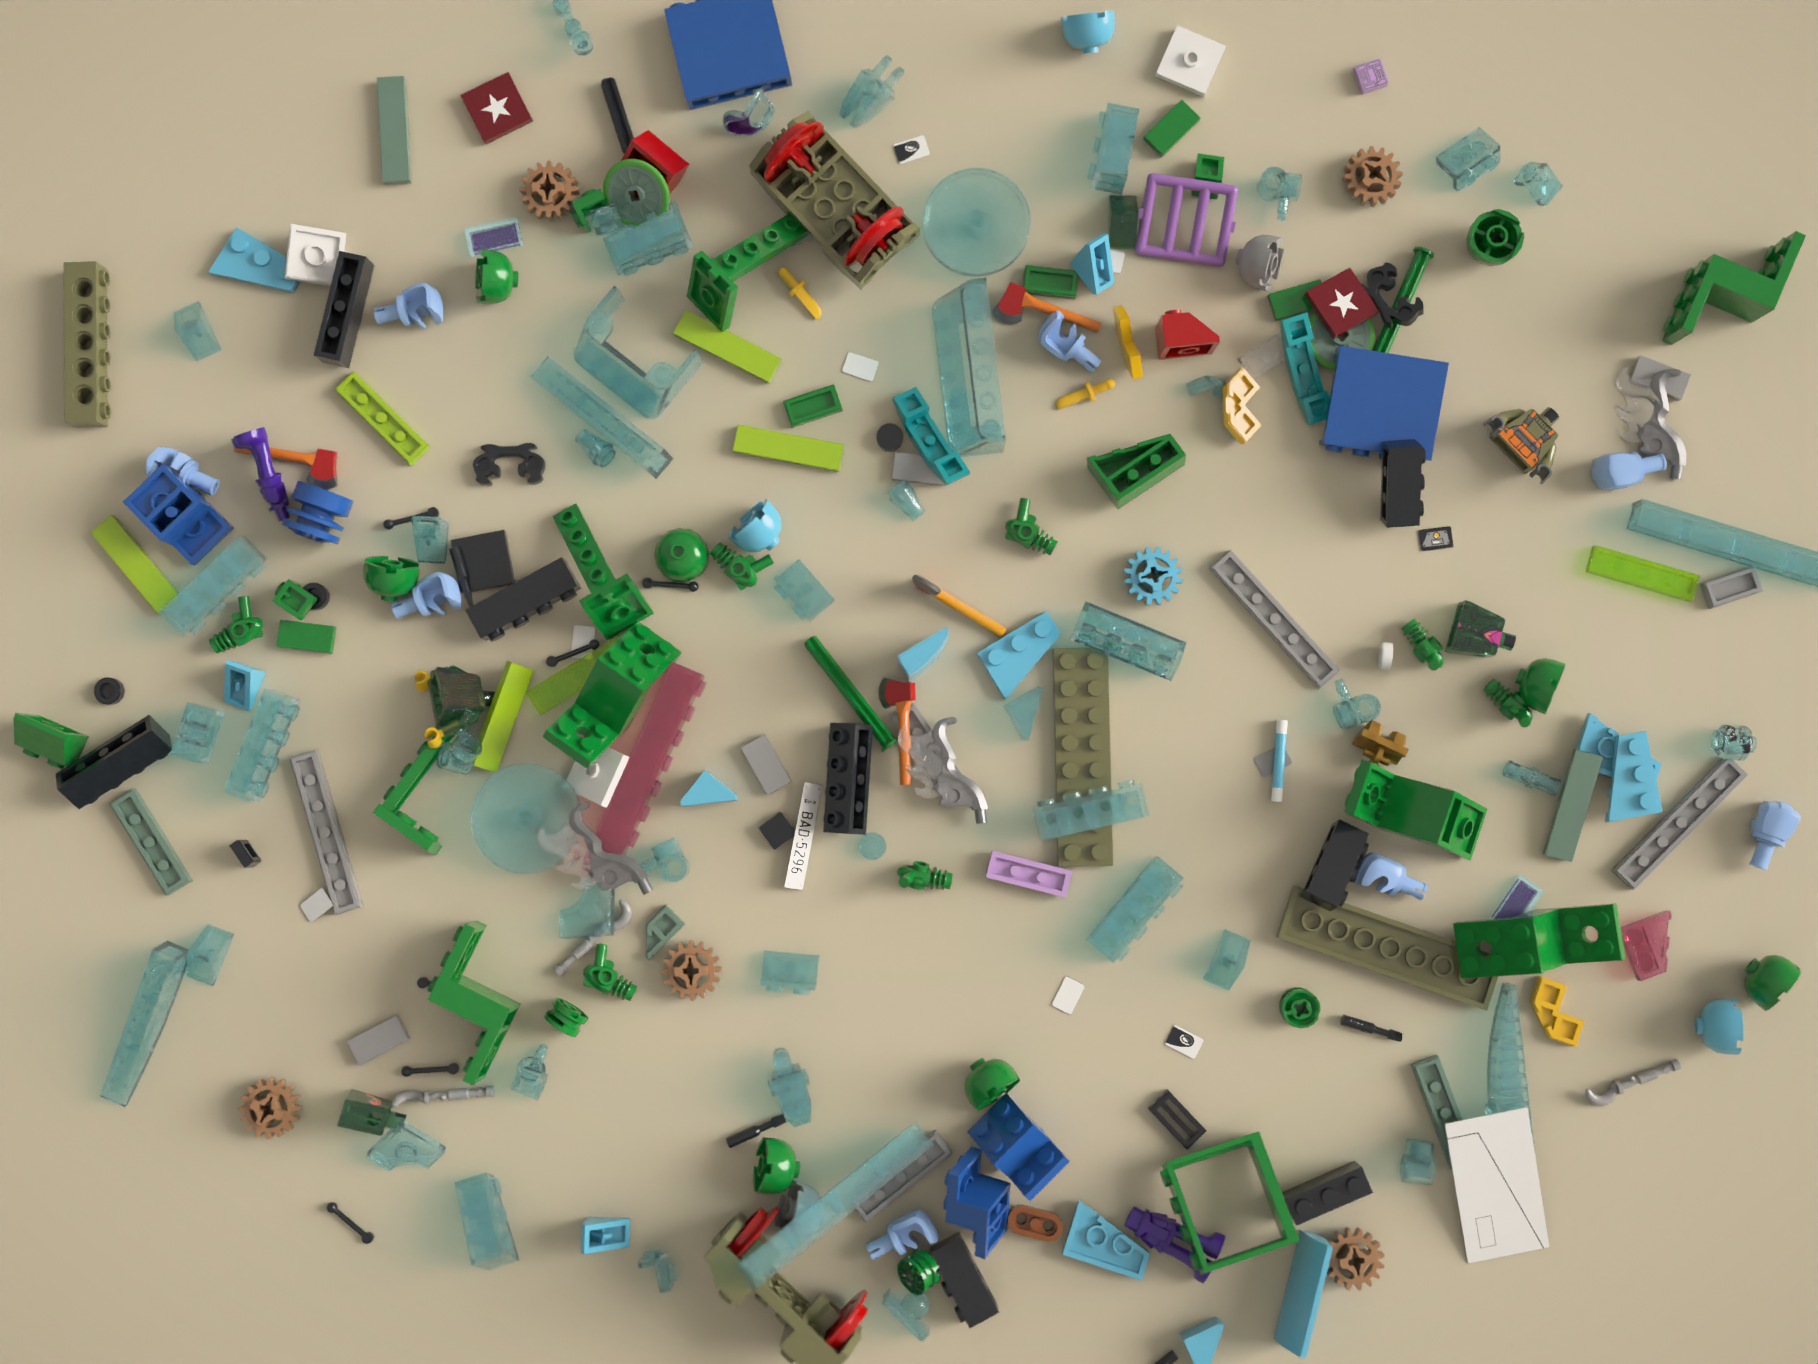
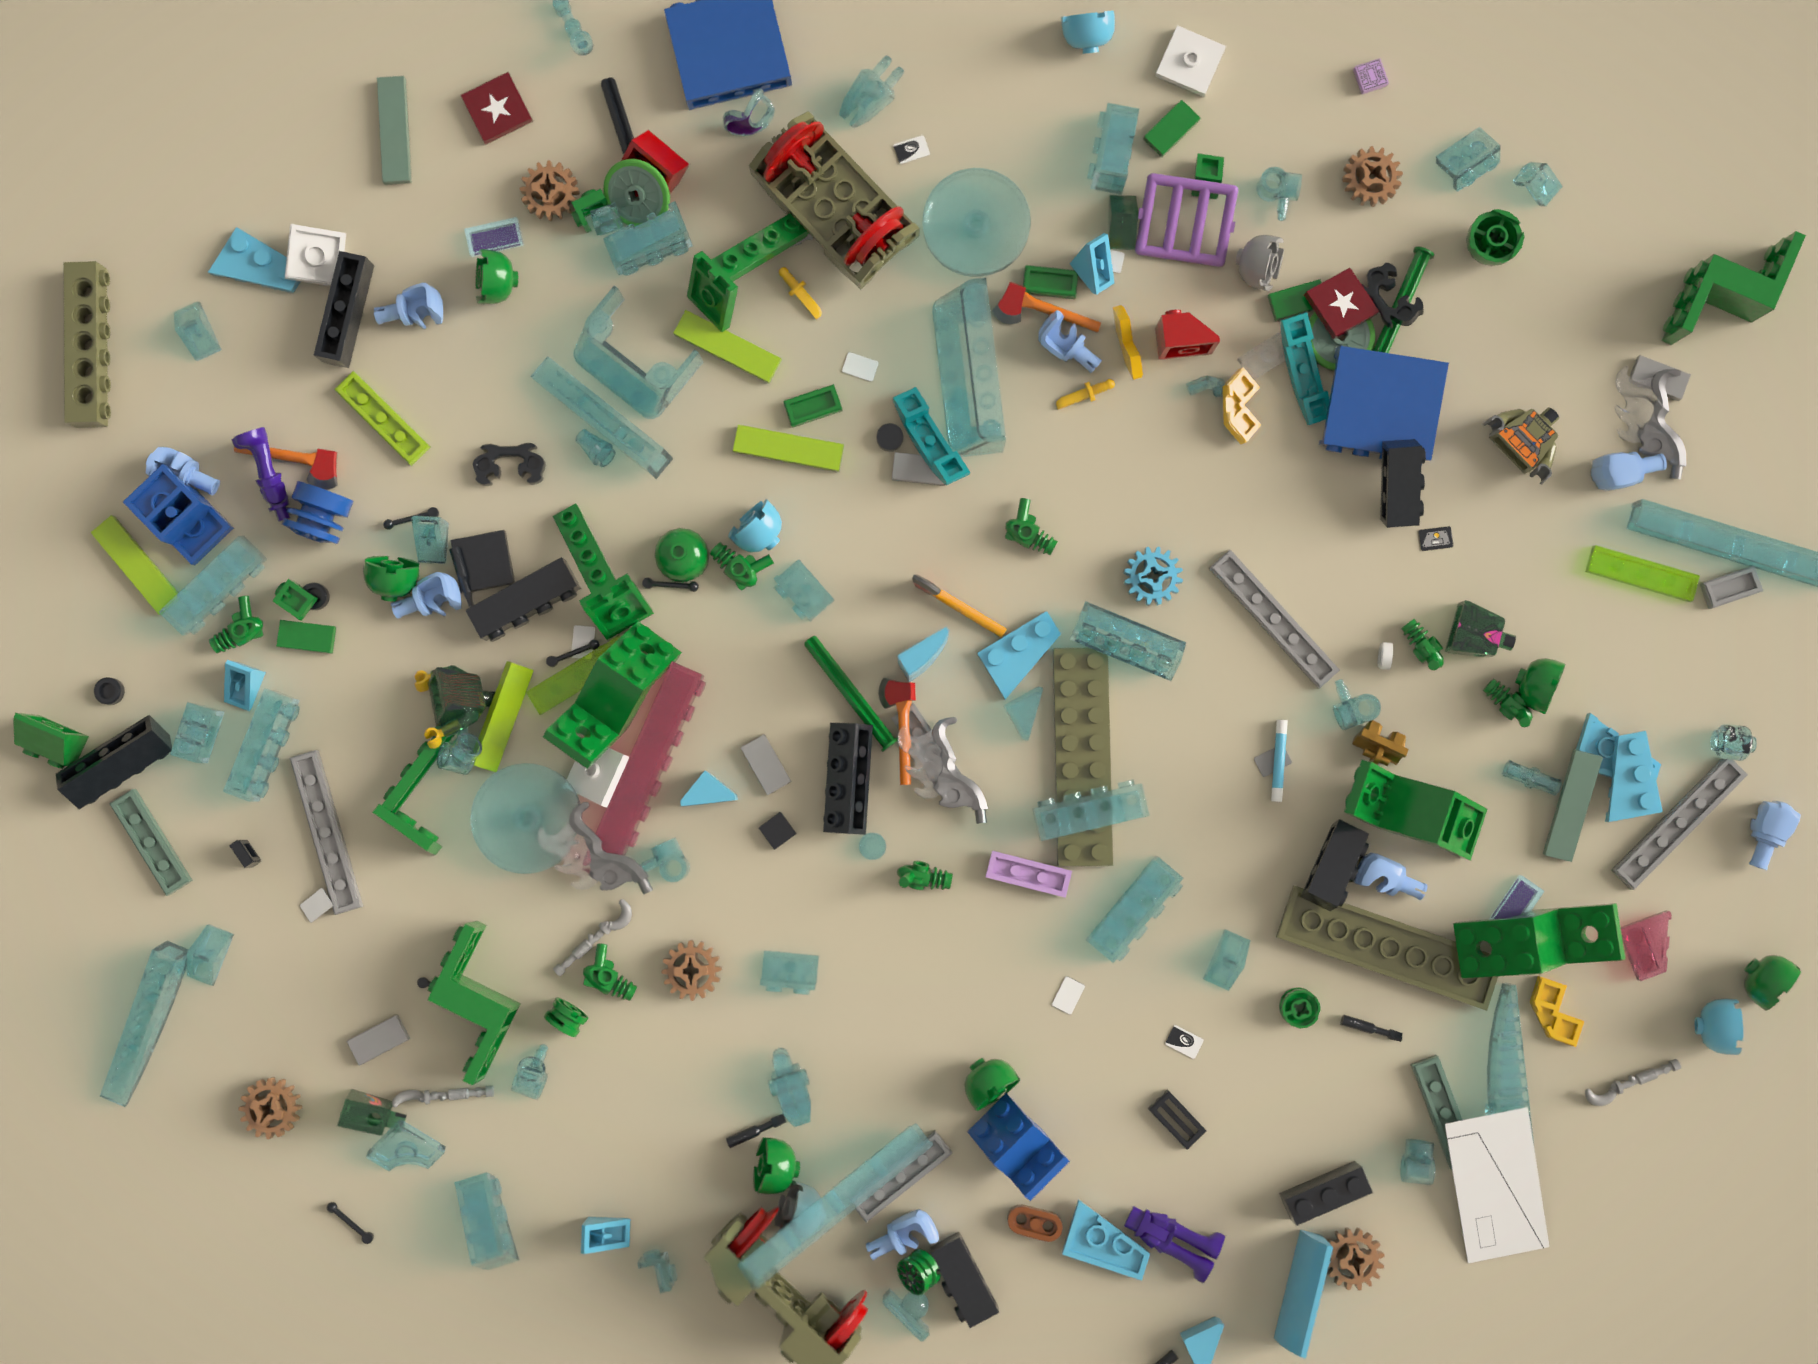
(453, 1068): black hinge -> none
(589, 915): clear light blue tile -> none
(661, 930): sand green tile -> none
(803, 836): white sticker -> none
(906, 499): clear light blue cone -> none
(977, 1202): blue bracket -> none
(1137, 468): green wedge -> none
(1271, 1189): green window -> none

